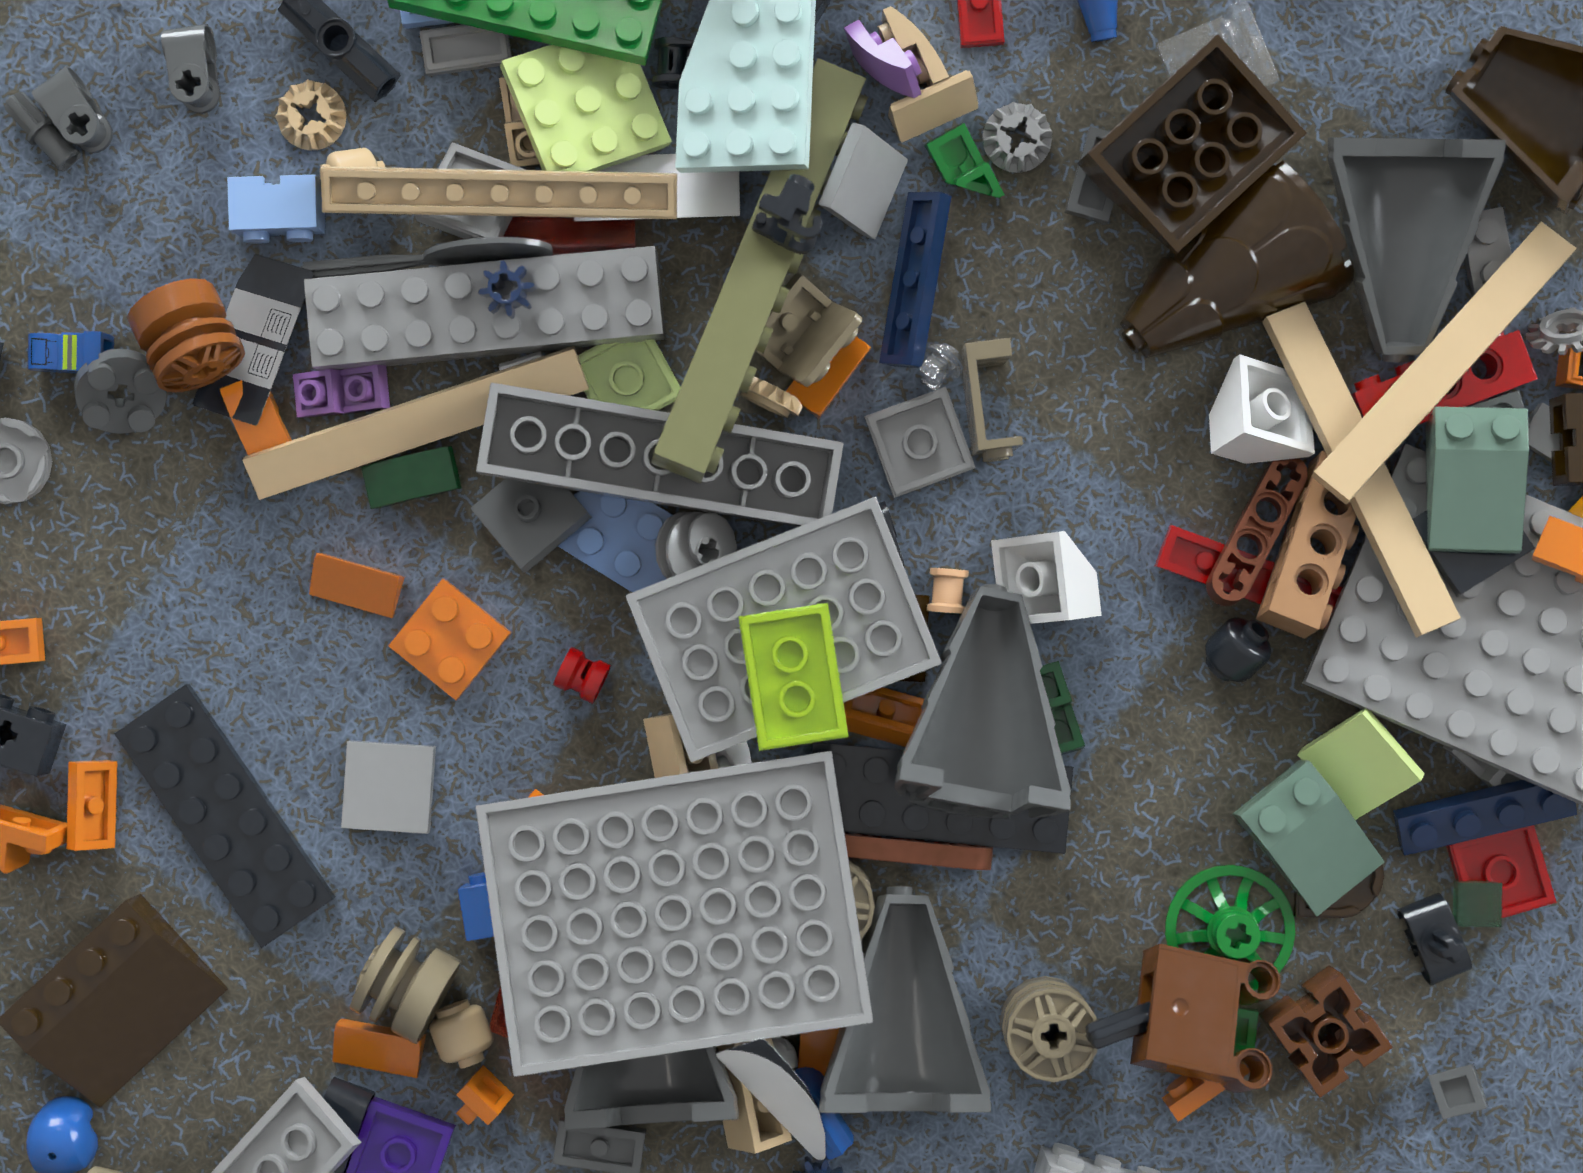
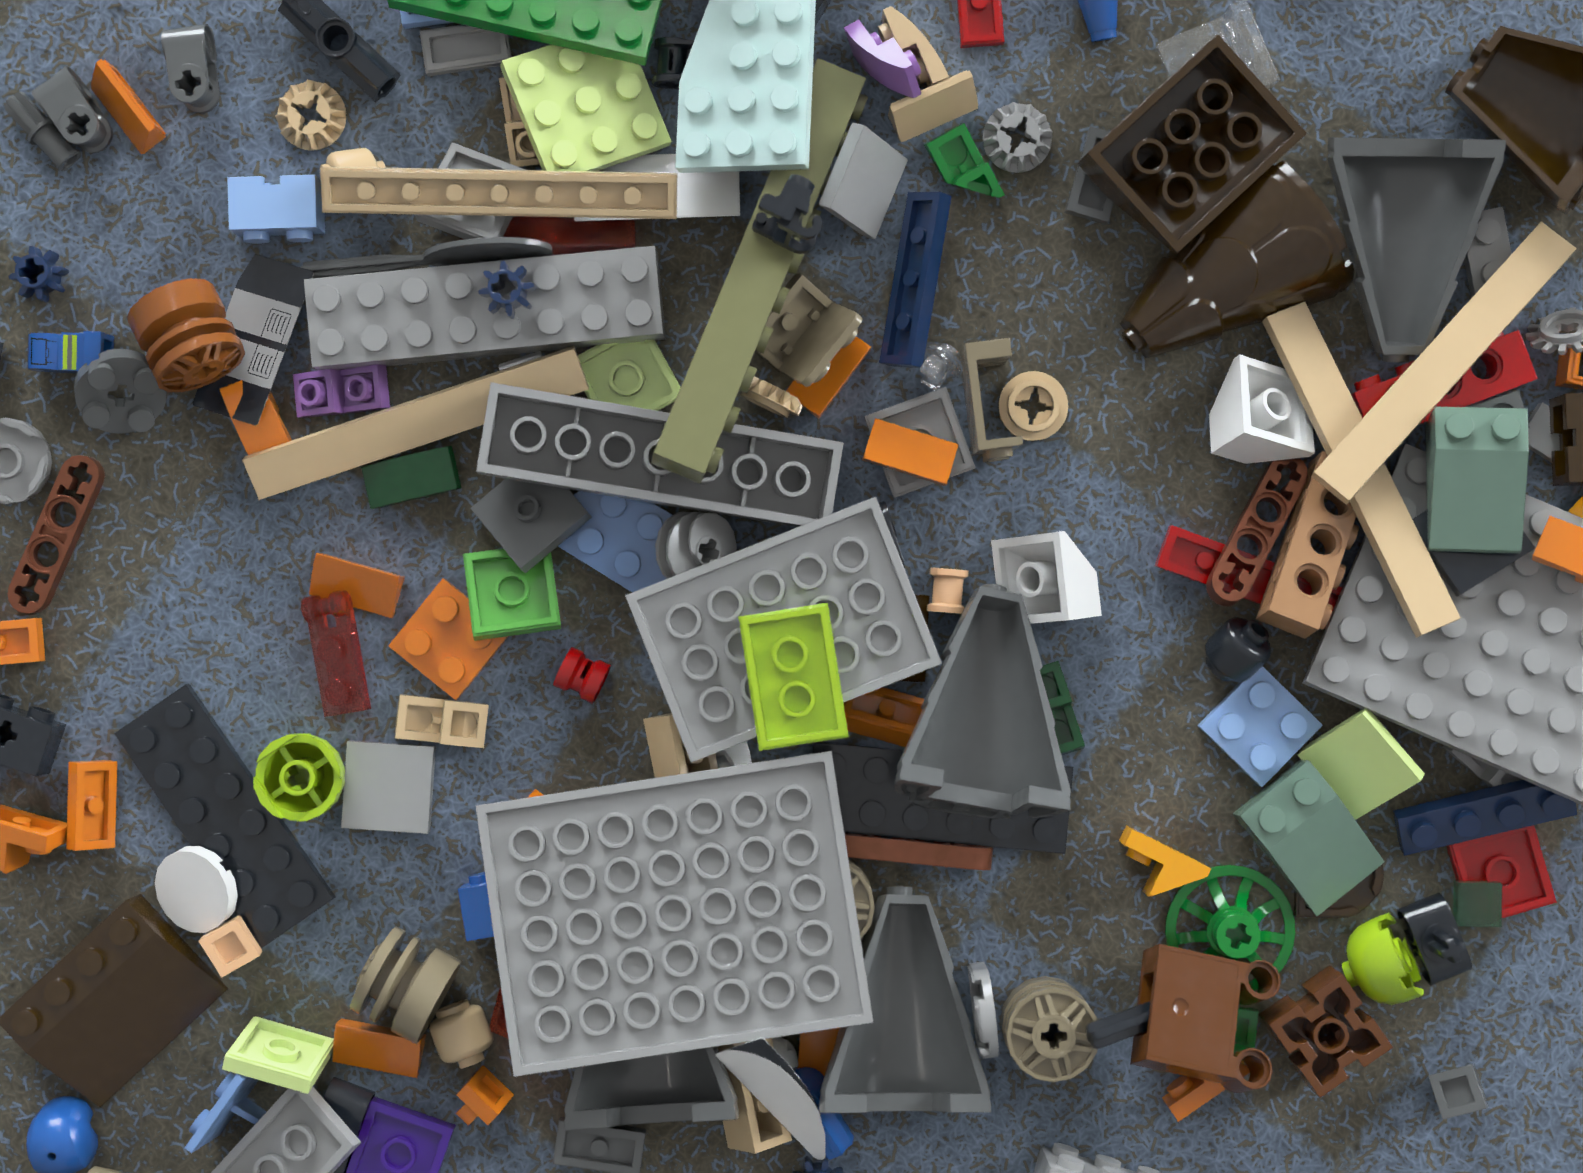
(46, 282): none -> dark blue gear
(49, 530): none -> copper beam
(126, 107): none -> orange slope
(195, 889): none -> white tile
(230, 946): none -> light nougat tile
(231, 1101): none -> medium blue plate
(279, 1054): none -> yellowish green tile
(299, 777): none -> lime cylinder
(336, 653): none -> clear red plate
(441, 721): none -> tan slope
(507, 599): none -> bright green plate
(910, 452): none -> orange slope
(983, 1010): none -> light grey tile
(1049, 393): none -> tan gear
(1172, 867): none -> light orange slope
(1260, 726): none -> light blue plate
(1381, 963): none -> lime cylinder

